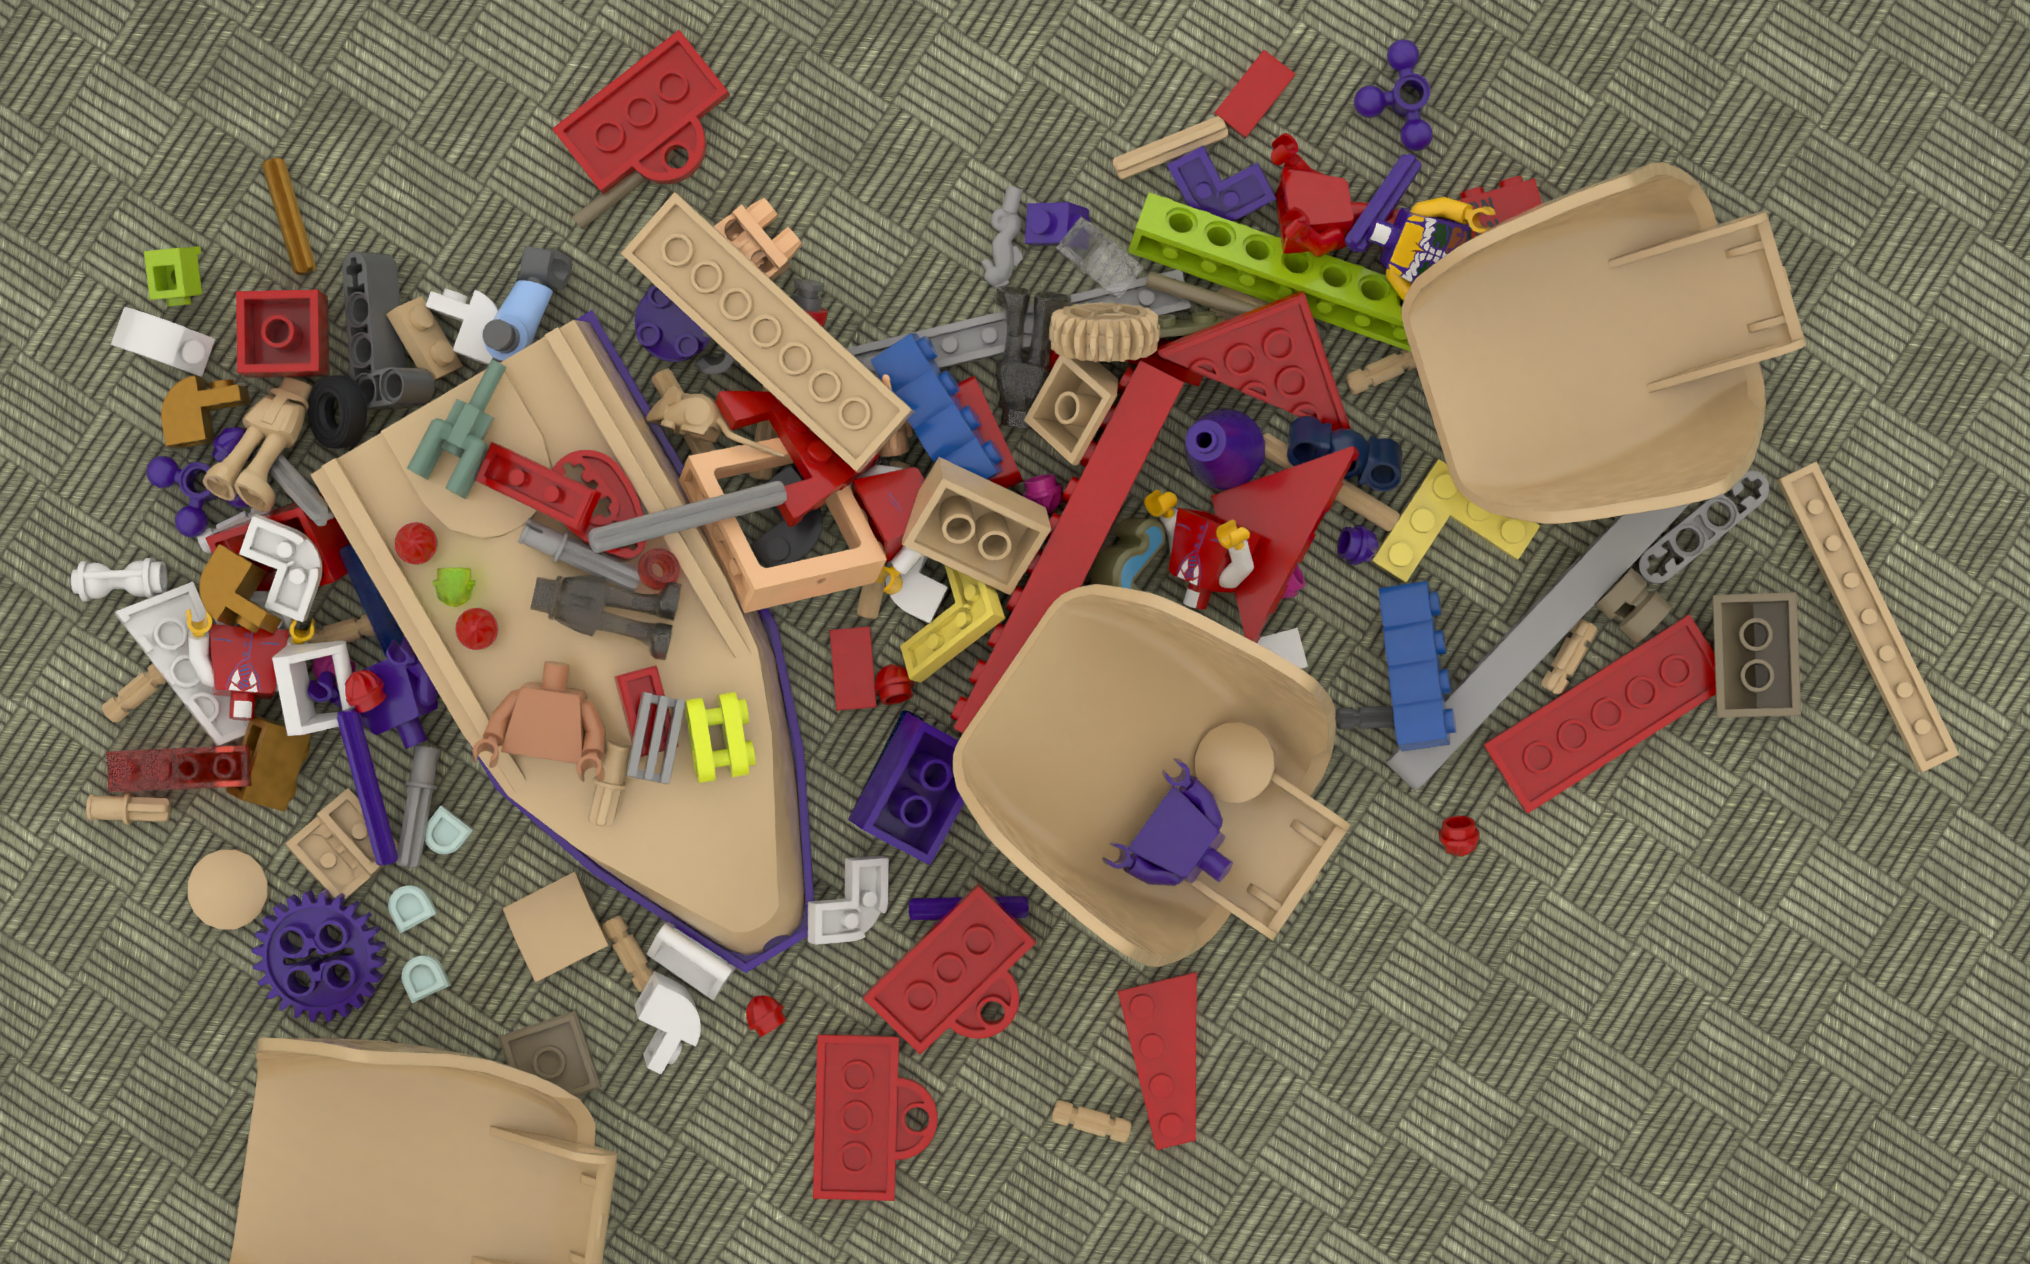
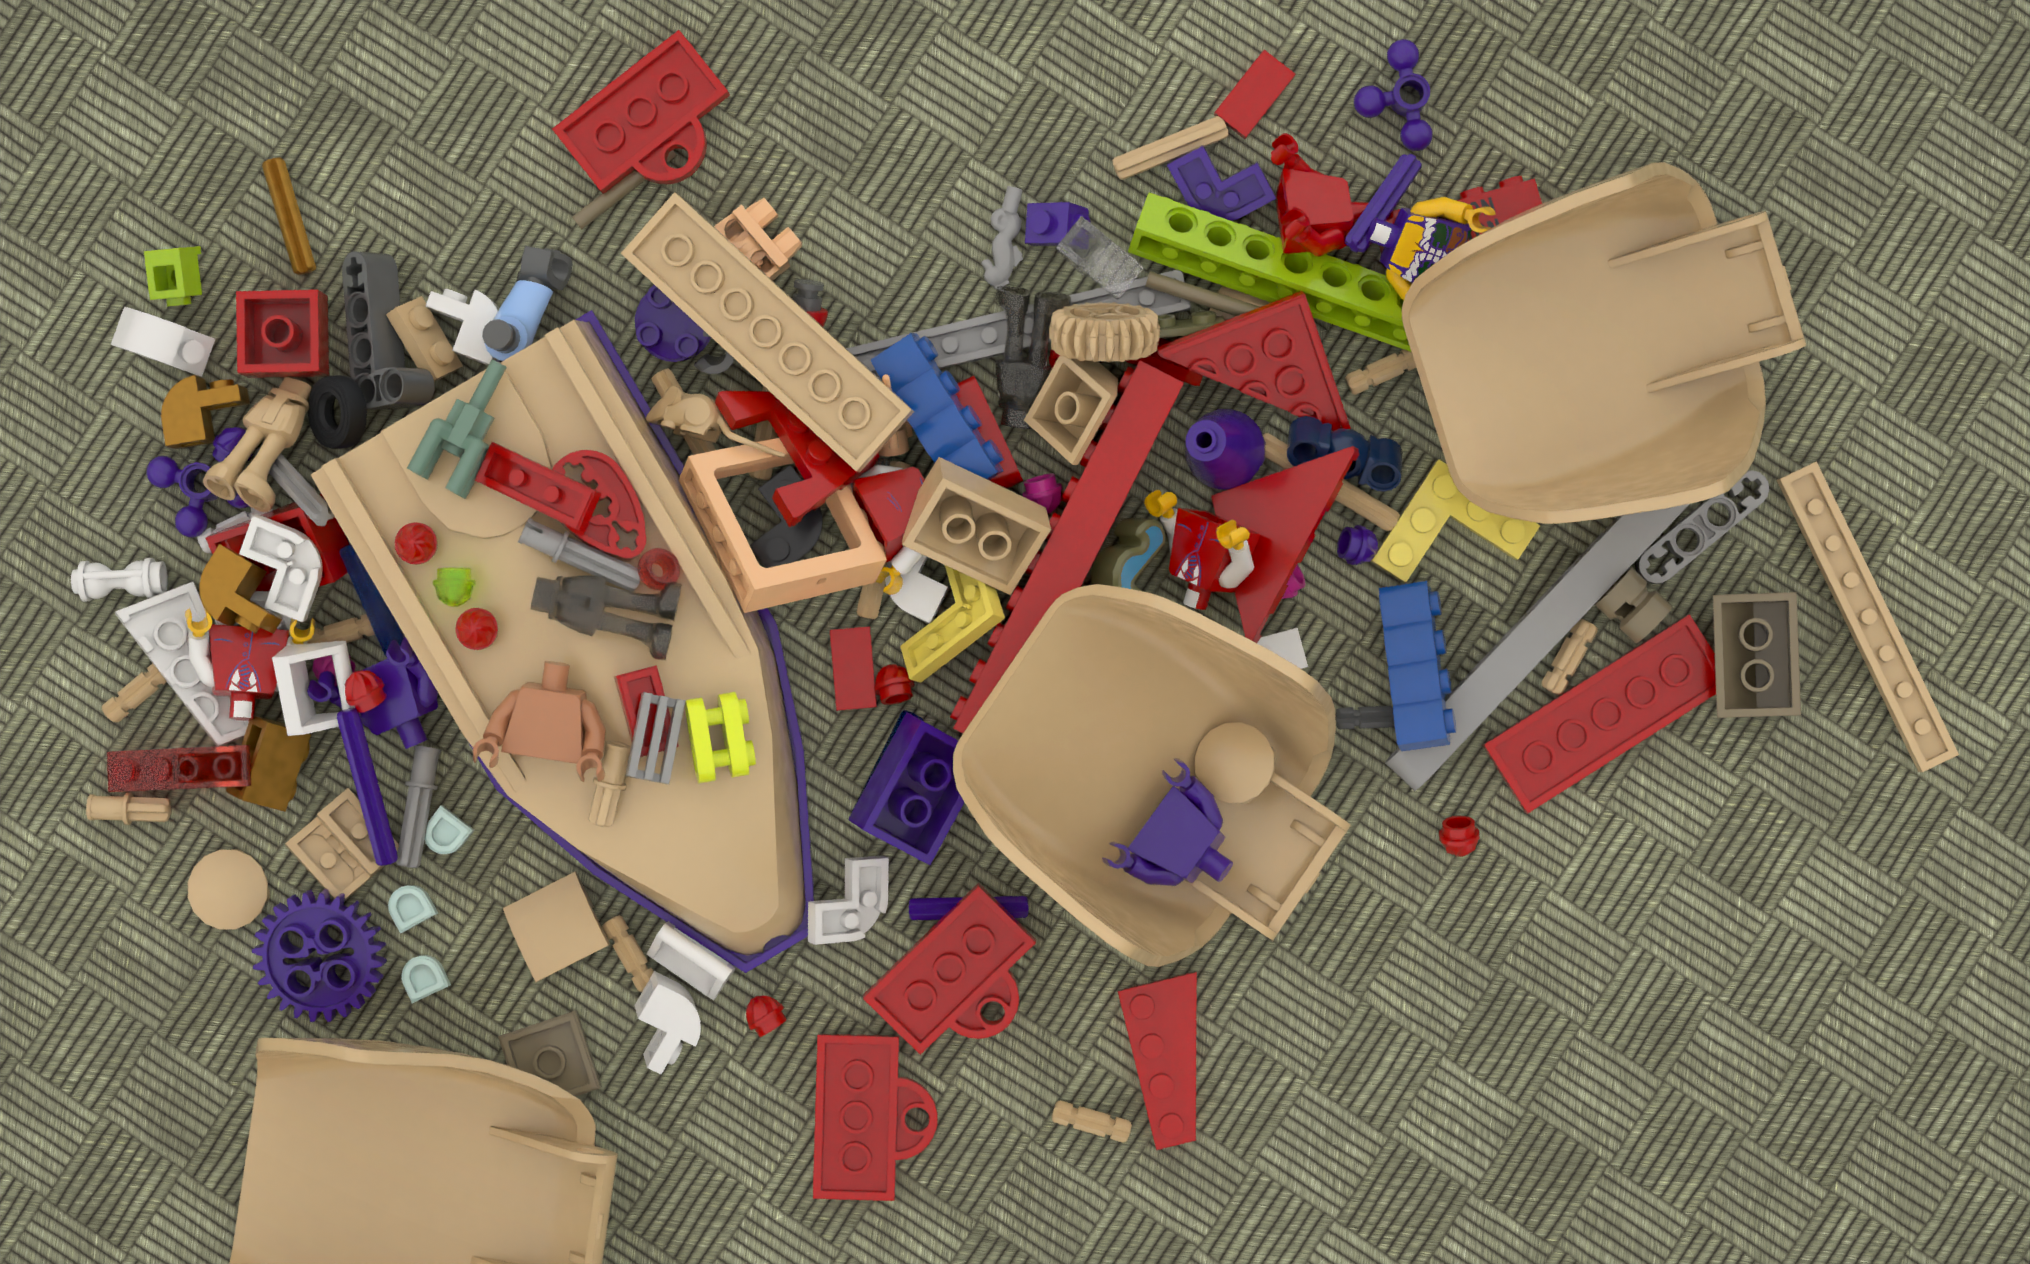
(687, 516): light grey axle -> none

